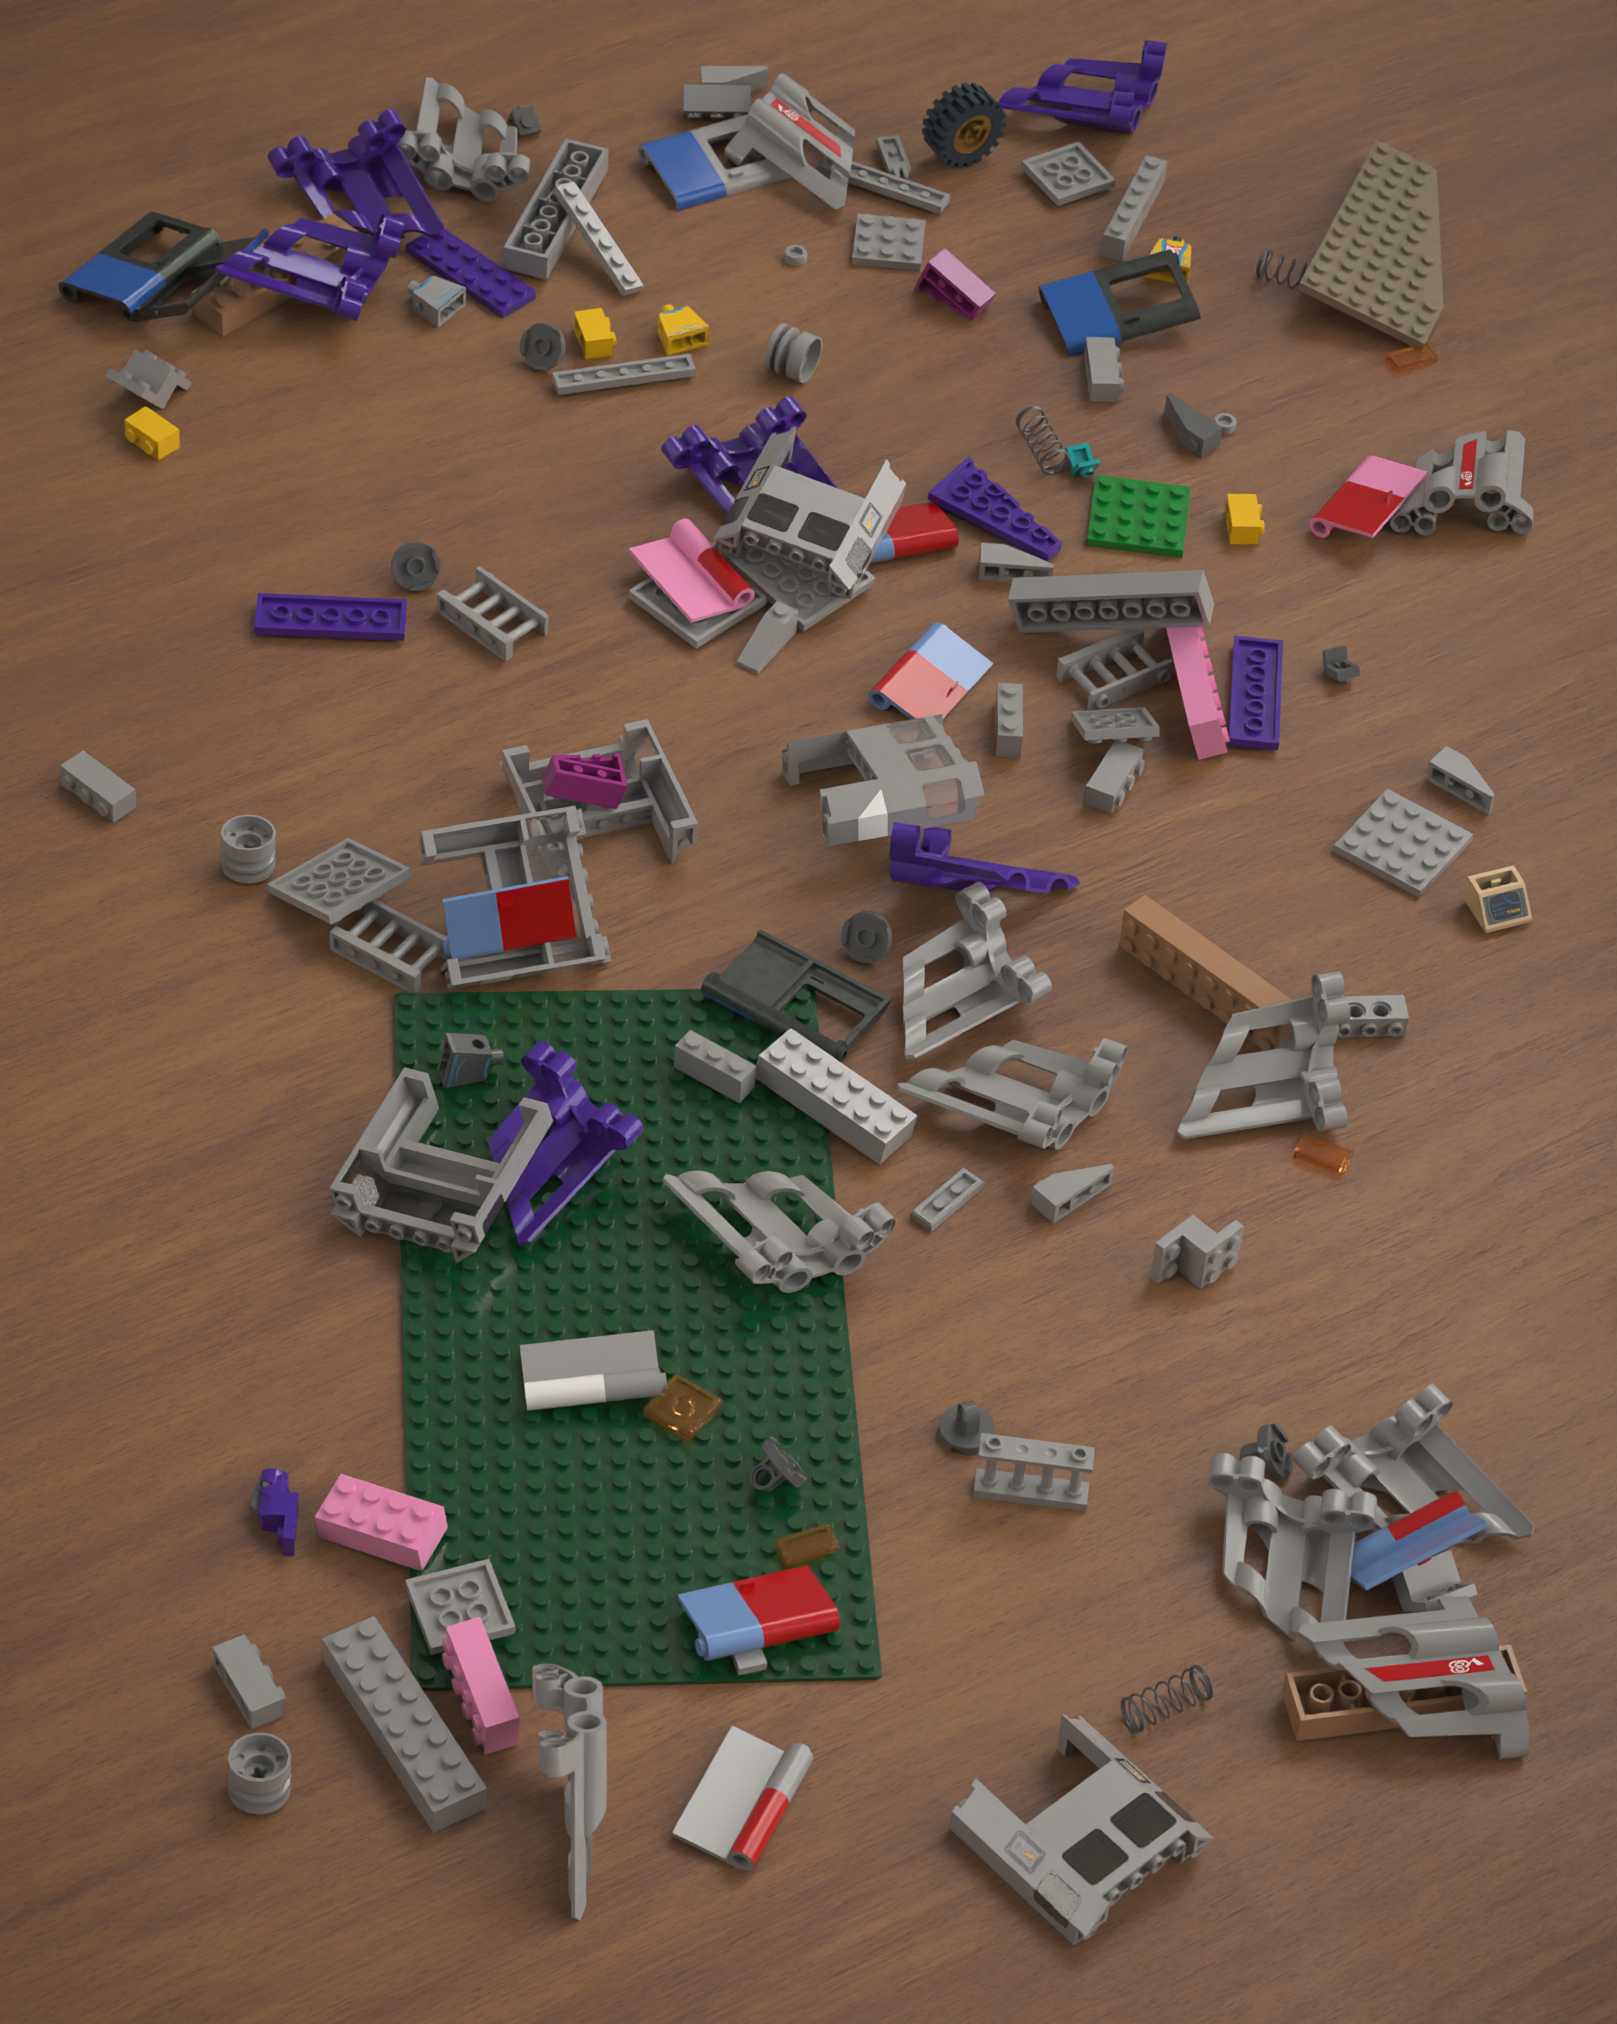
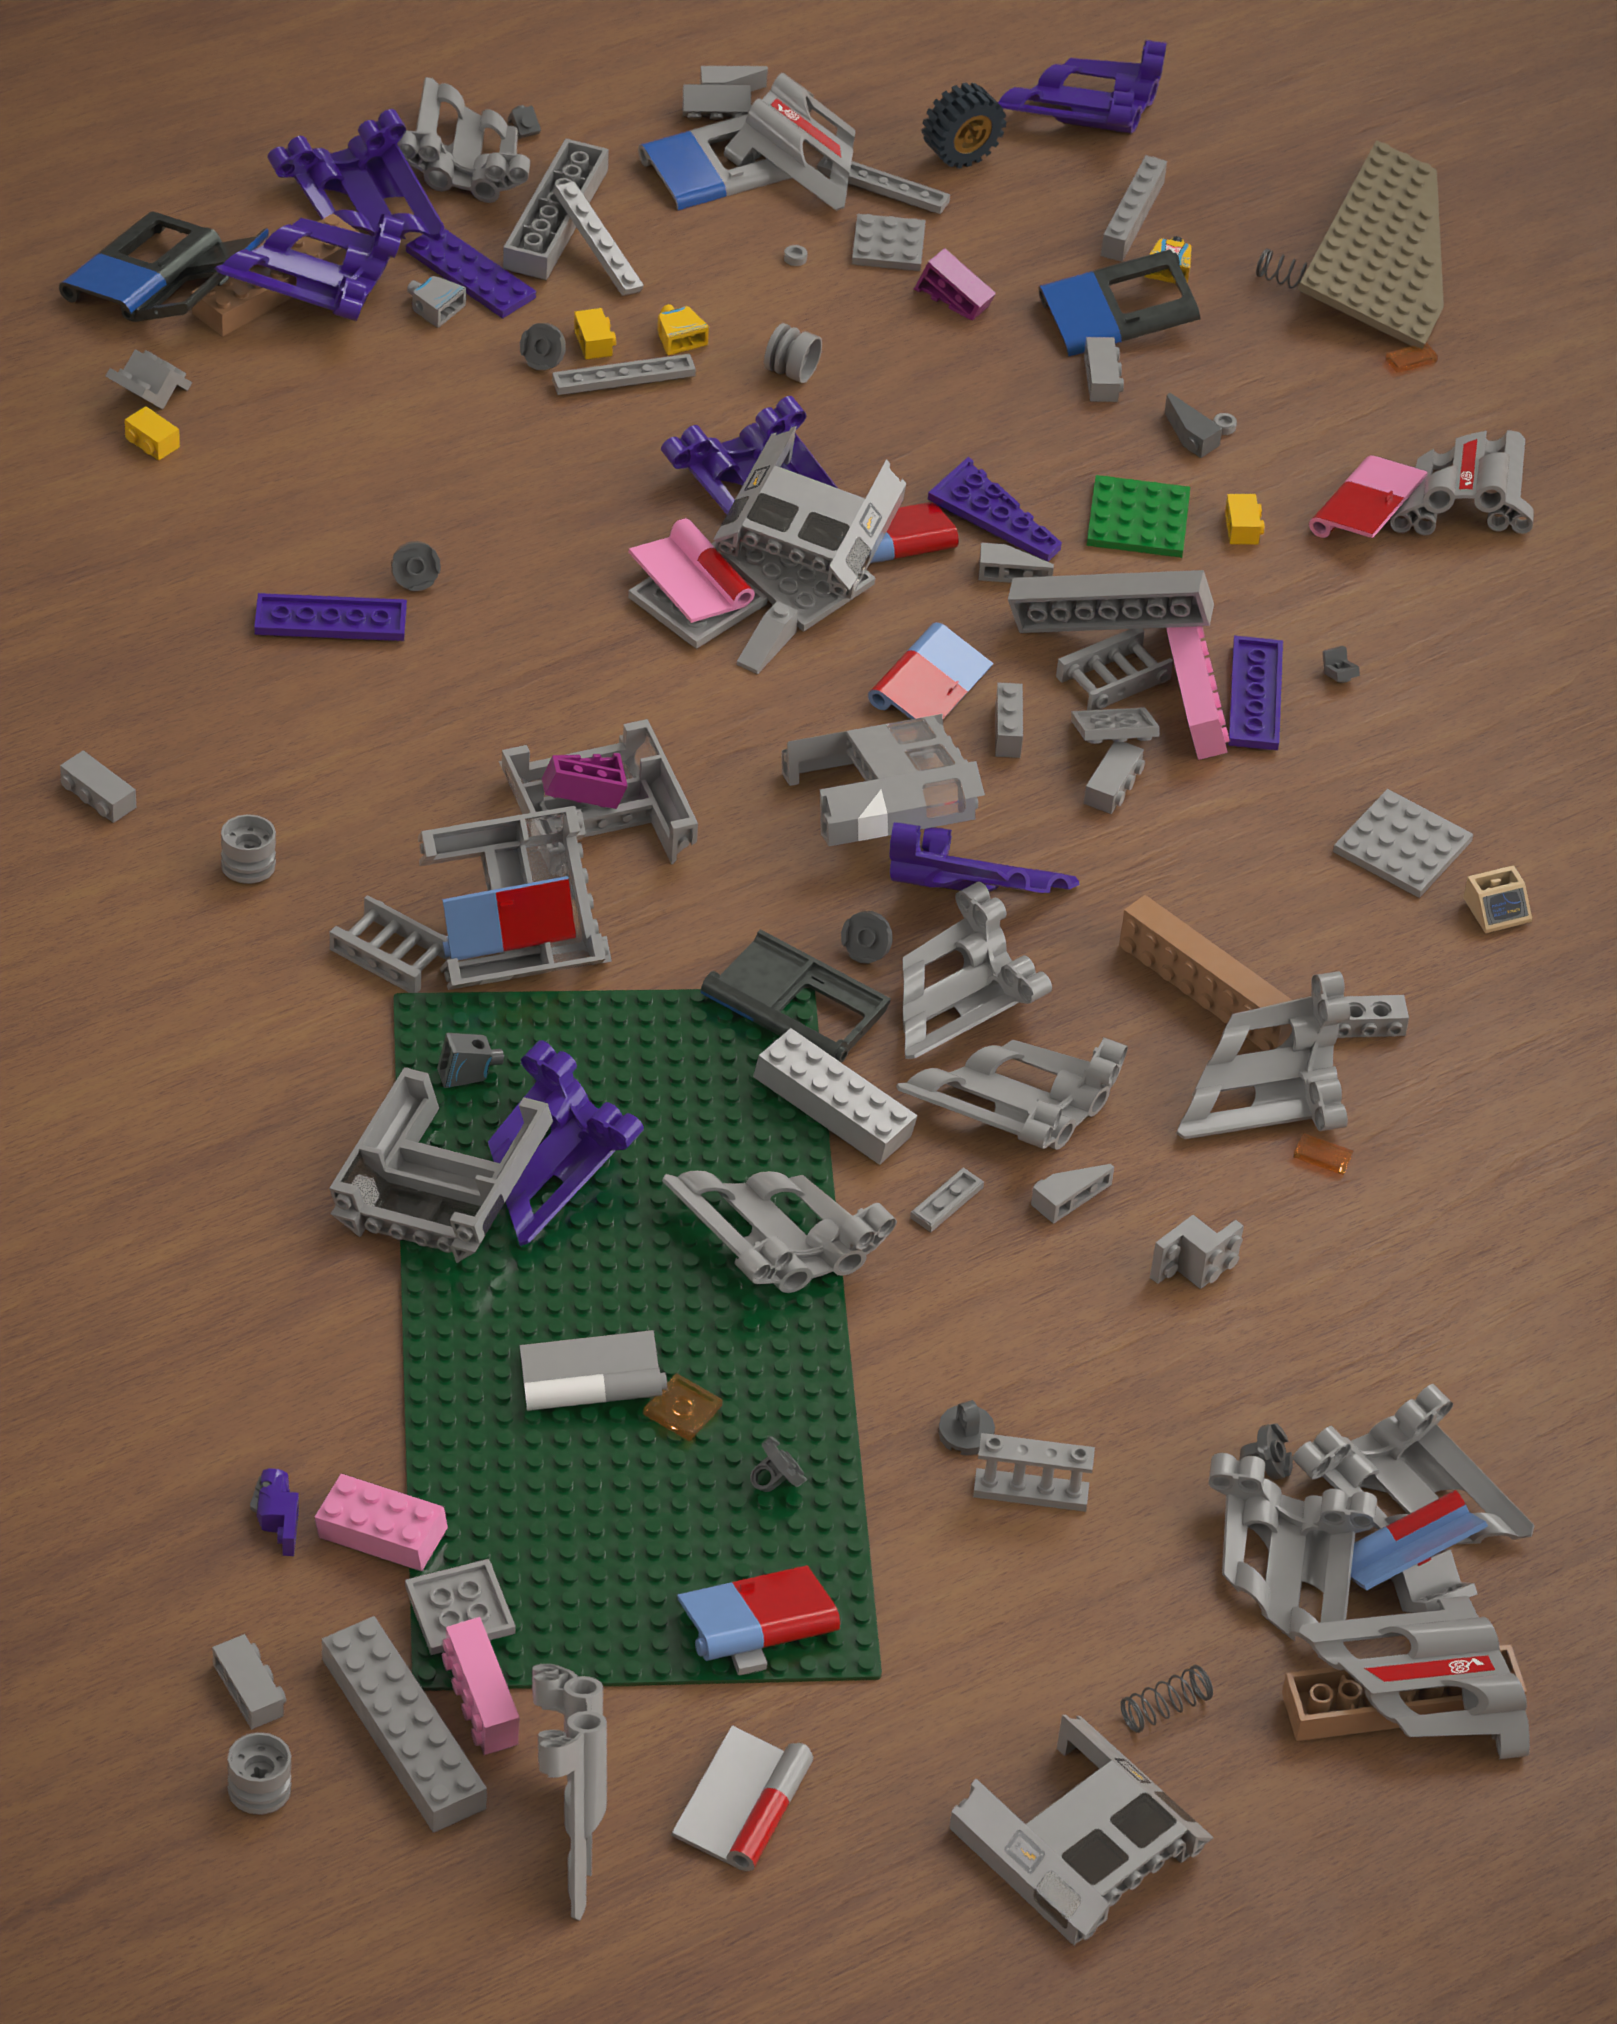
(339, 881): light grey plate -> none
(487, 631): light grey fence -> none
(714, 1066): light grey brick -> none
(807, 1545): clear orange tile -> none
(893, 156): light grey hinge -> none
(1022, 430): dark grey piece -> none
(1068, 173): light grey plate -> none
(1081, 460): teal bracket -> none
(1459, 777): light grey slope -> none

